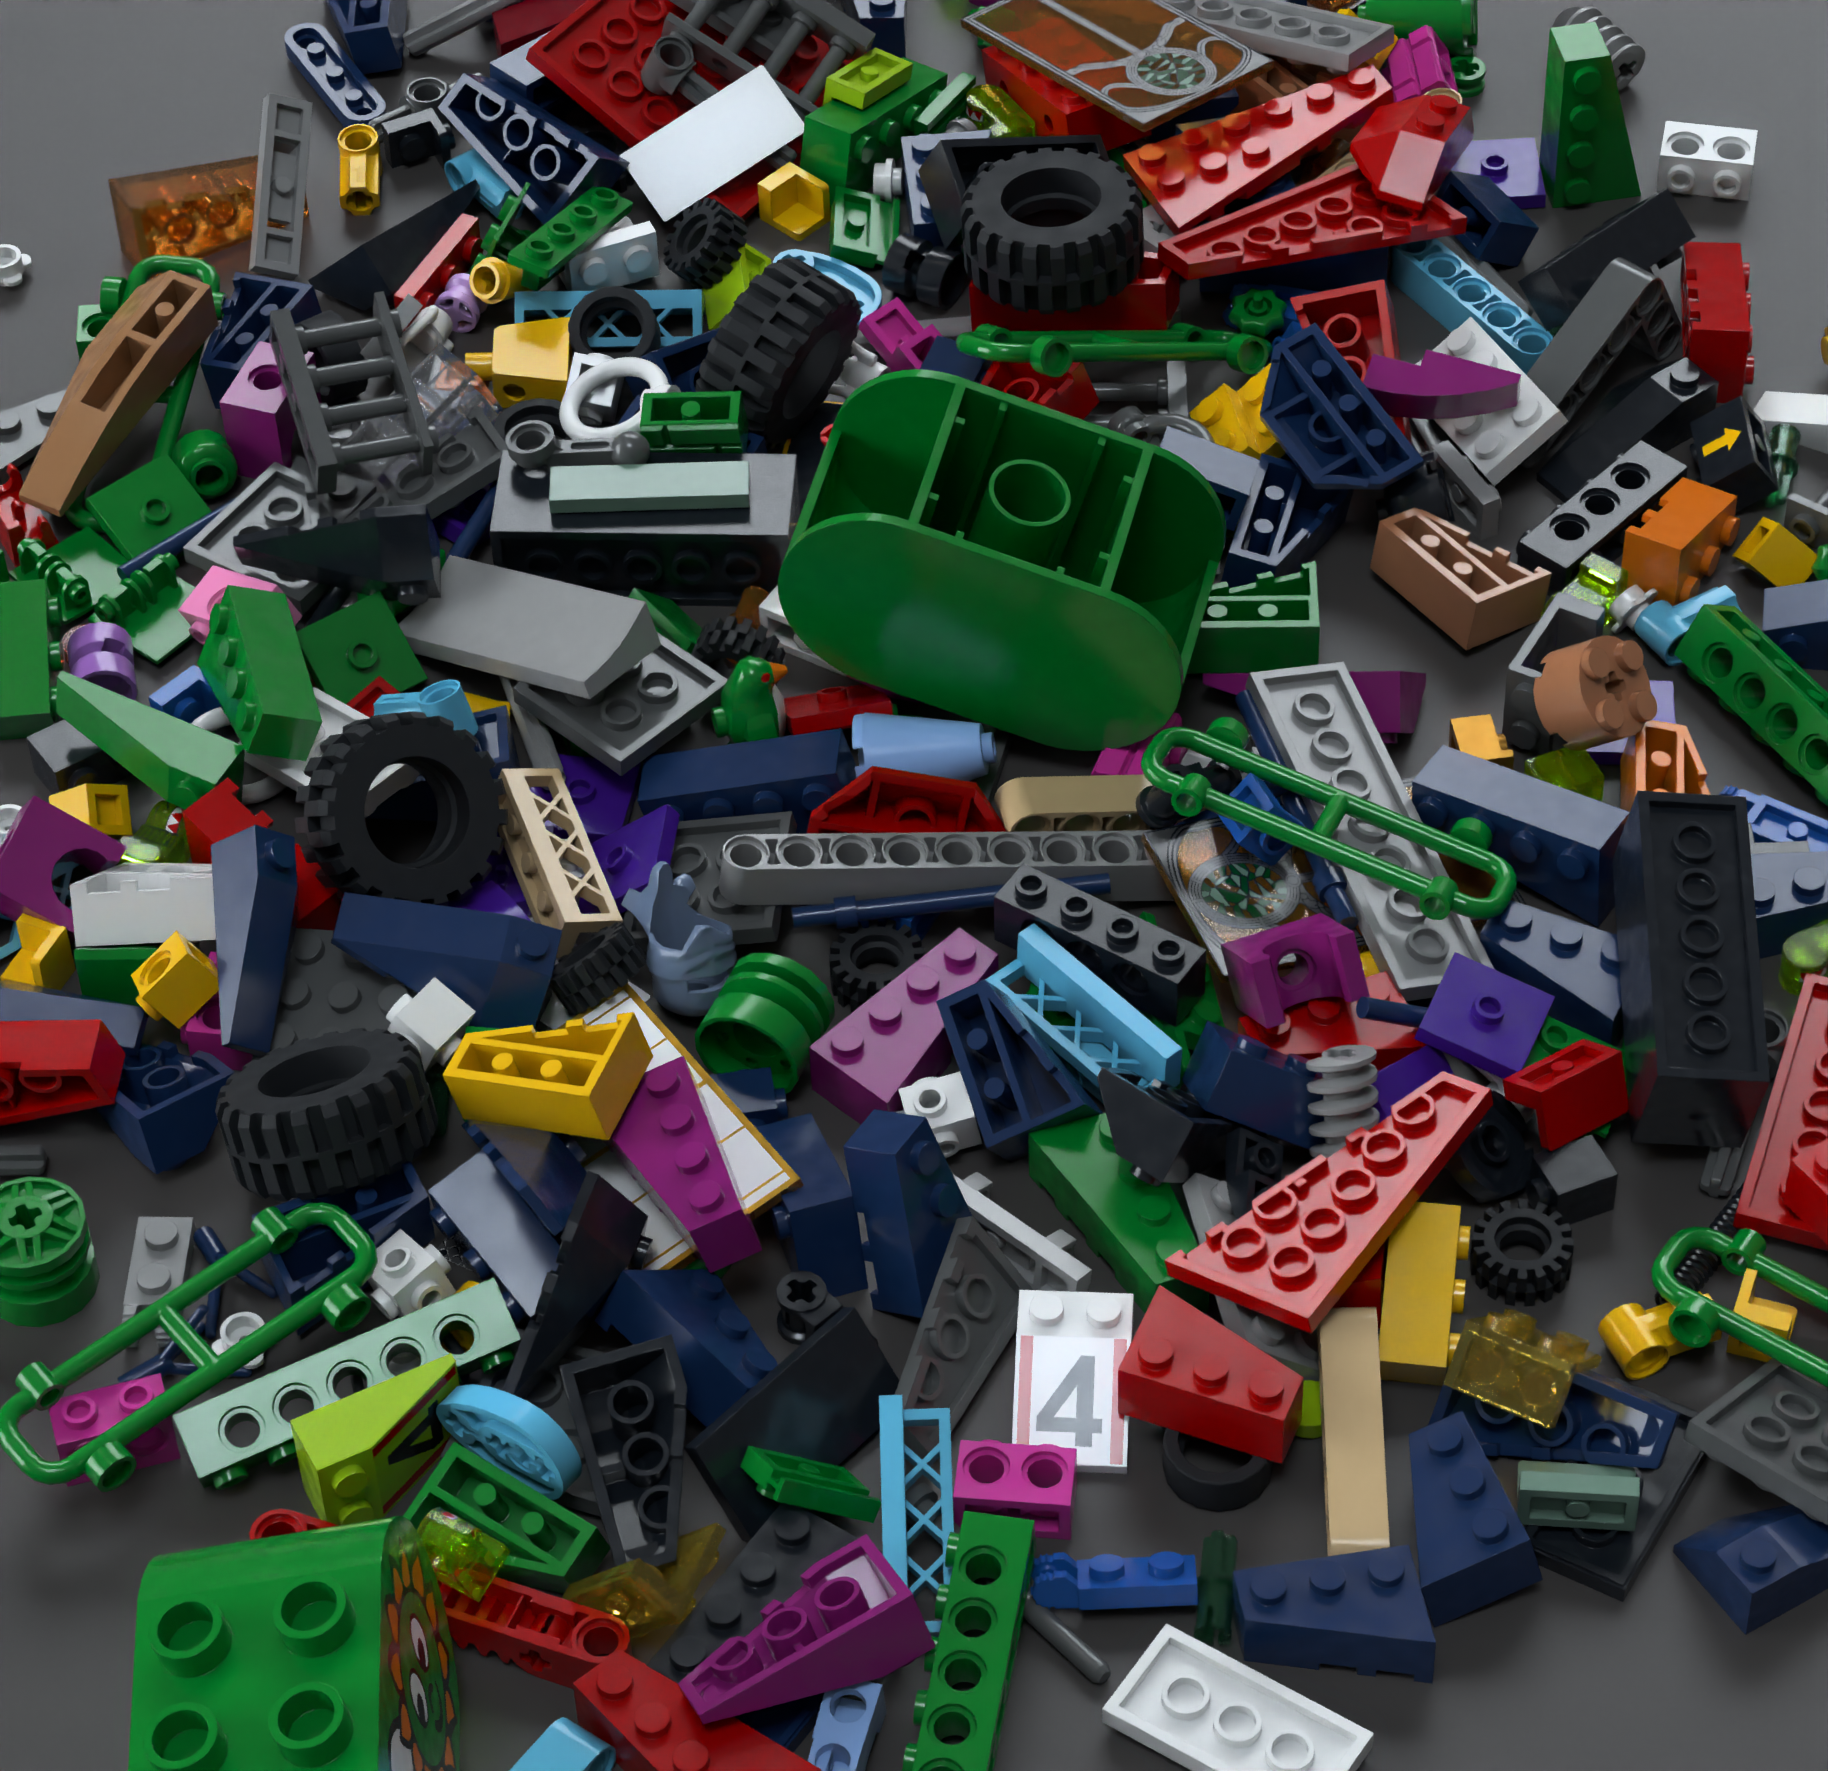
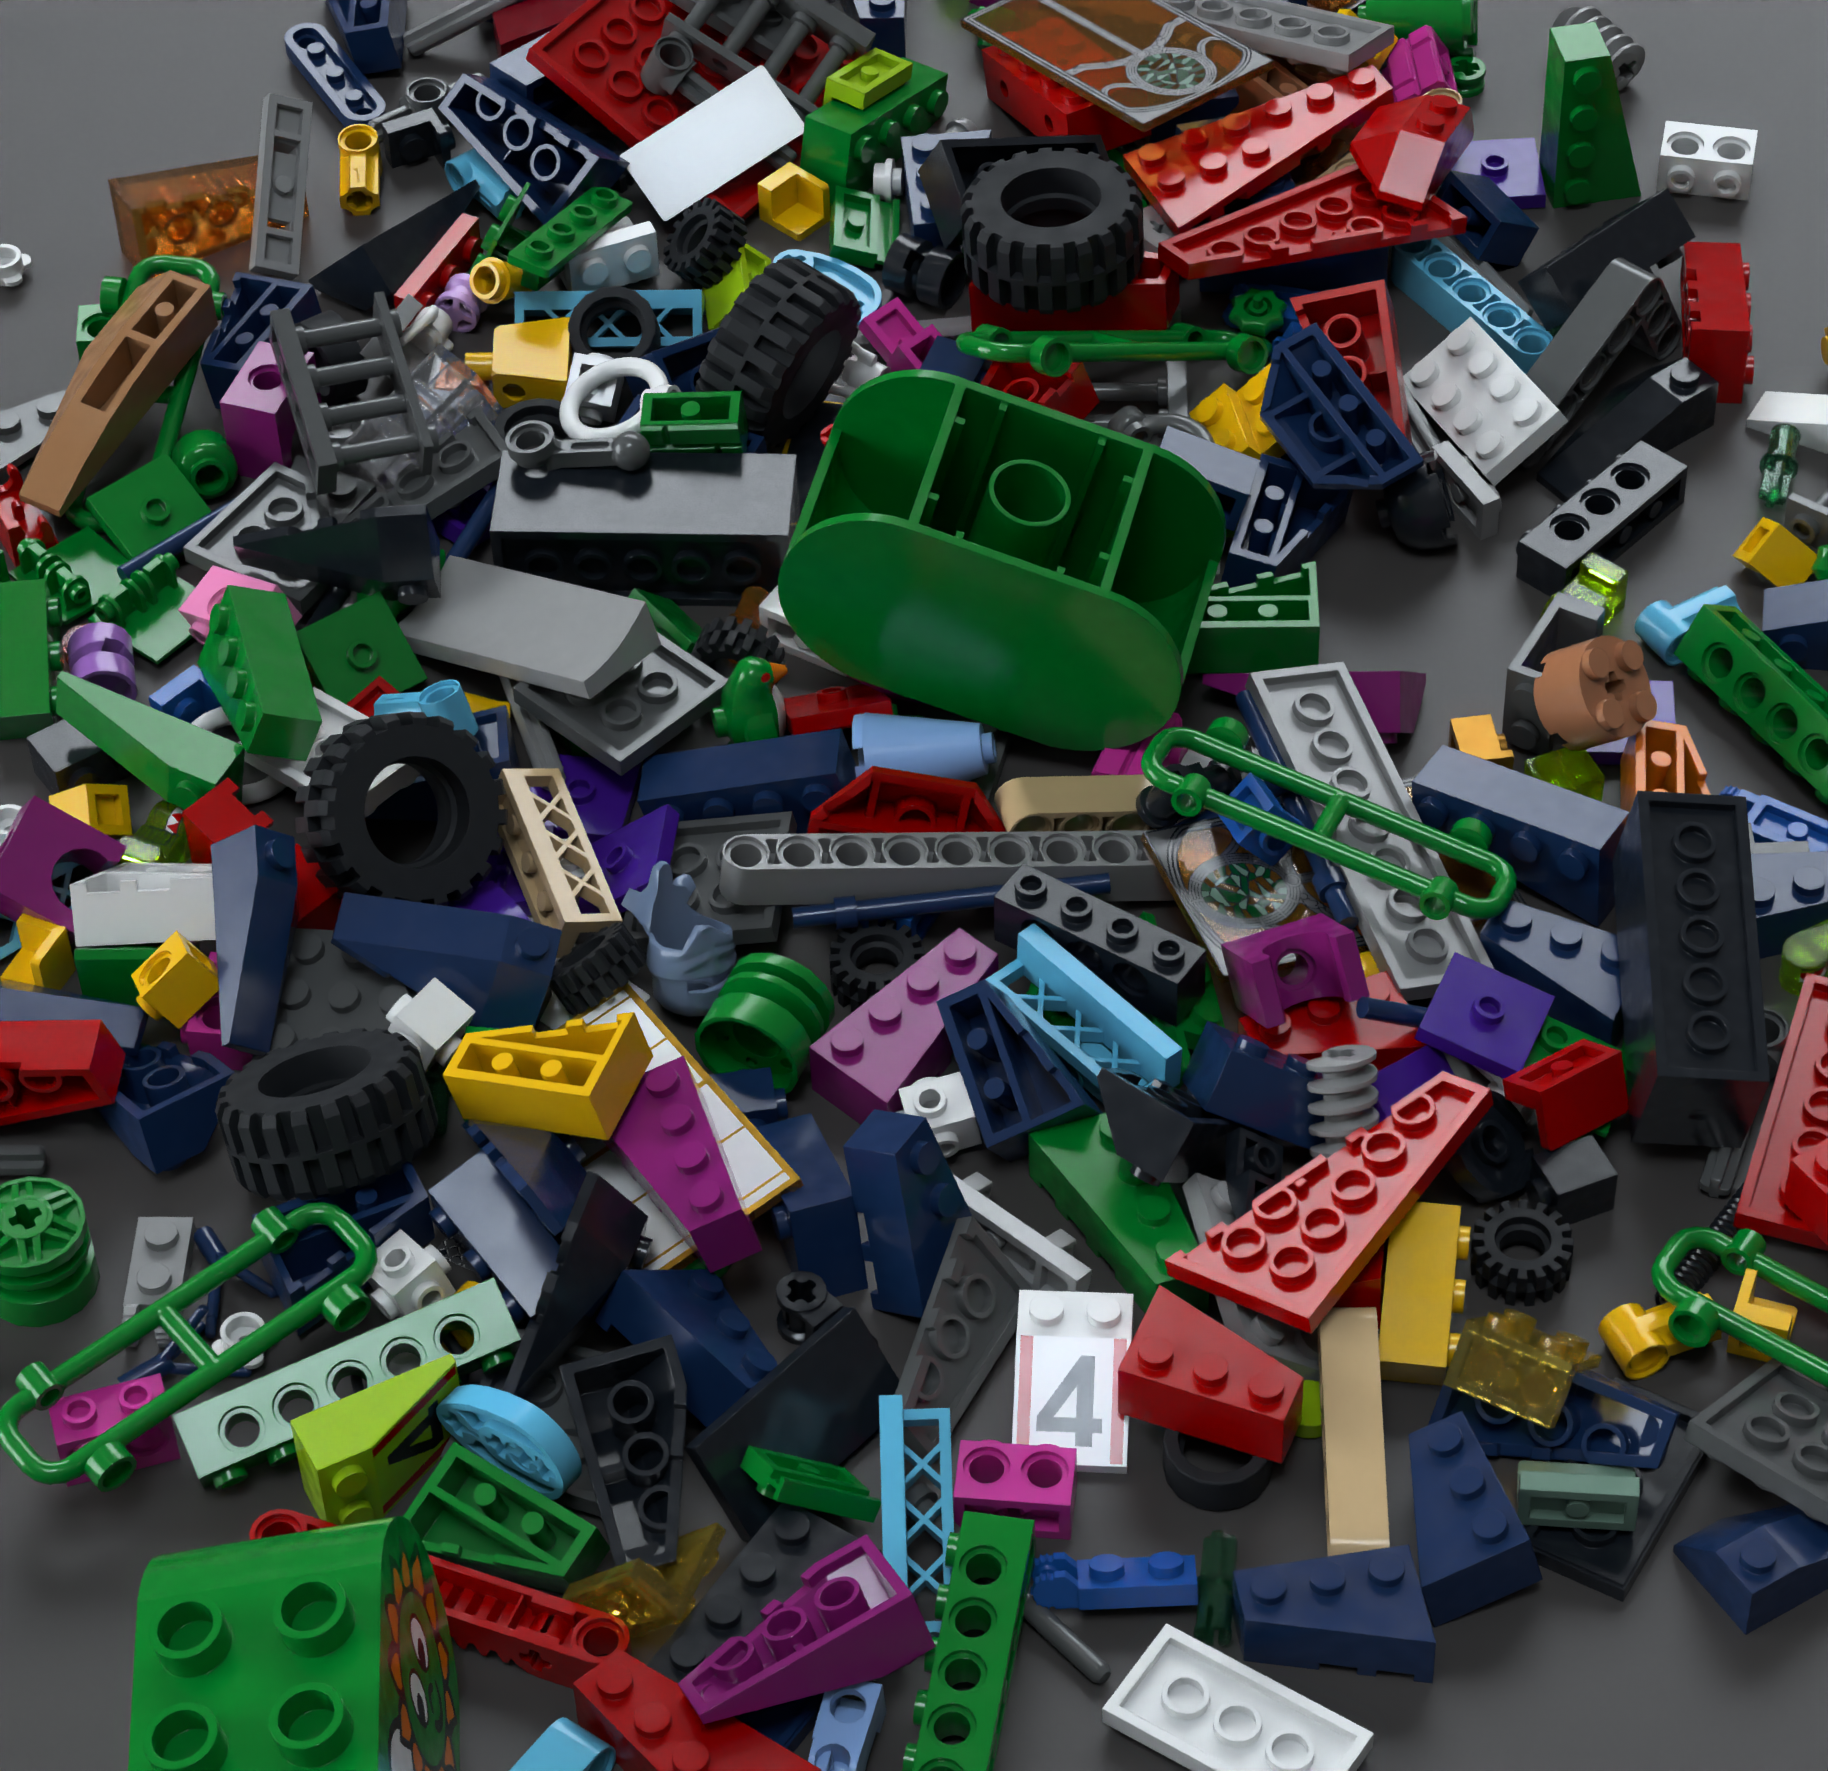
(461, 1552): clear neon green leg -> none
(649, 487): tile -> none
(945, 107): green tile -> none
(995, 110): clear neon green leg -> none
(1440, 387): magenta slope -> none
(1454, 581): nougat wedge -> none
(1629, 606): white plate -> none
(1680, 540): orange wedge -> none
(1734, 452): black brick -> none

